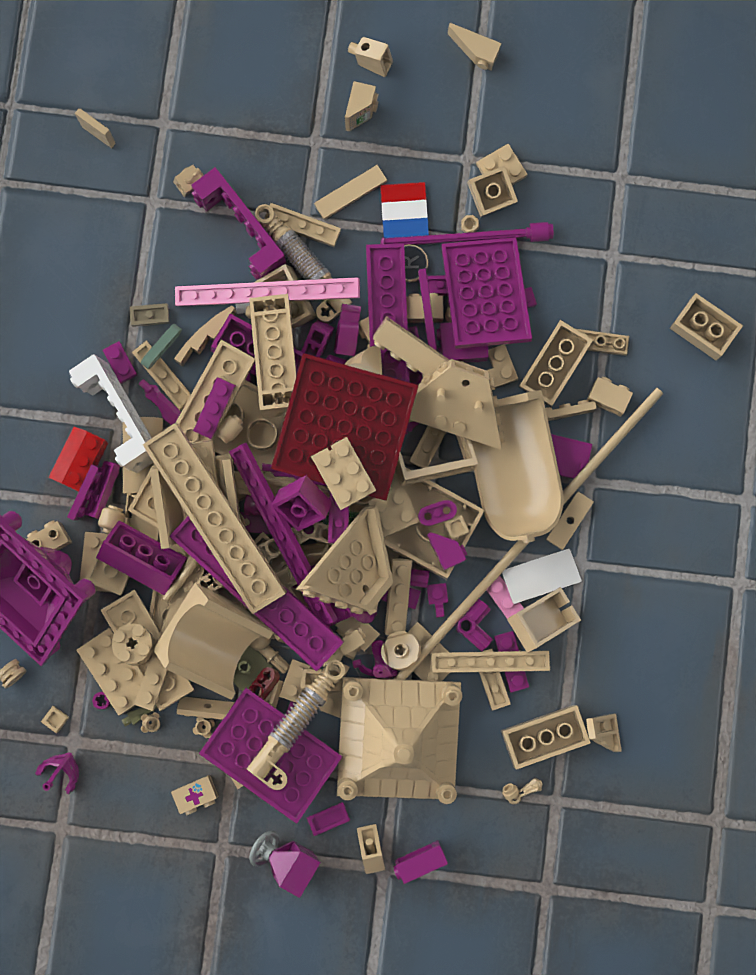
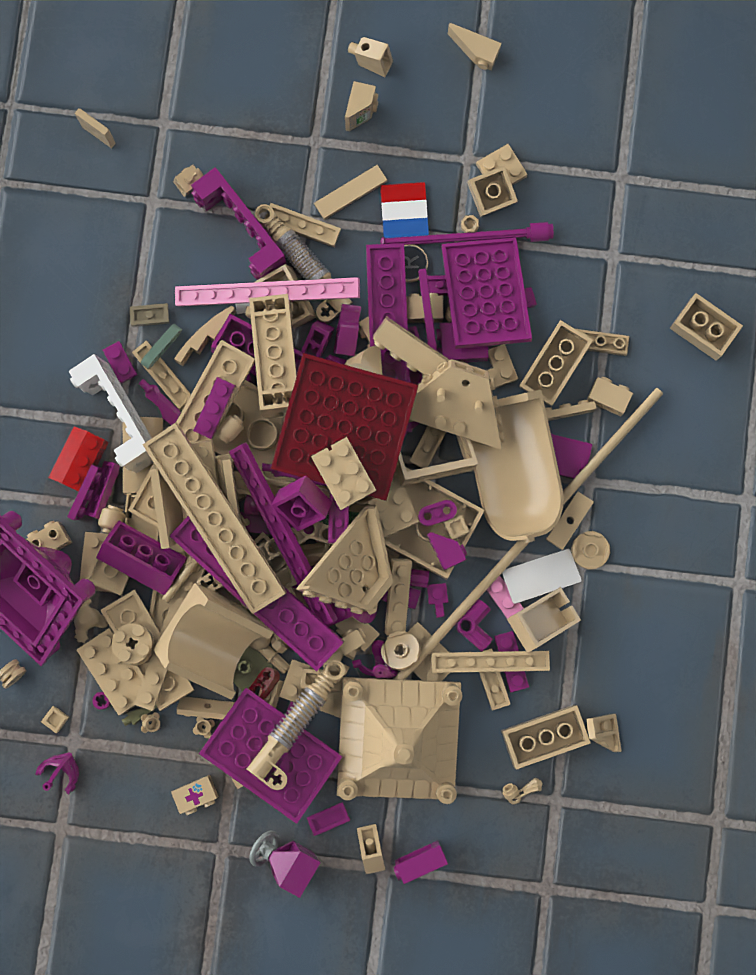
(87, 618): none -> tan animal
(279, 646): none -> tan tile
(590, 550): none -> tan tile

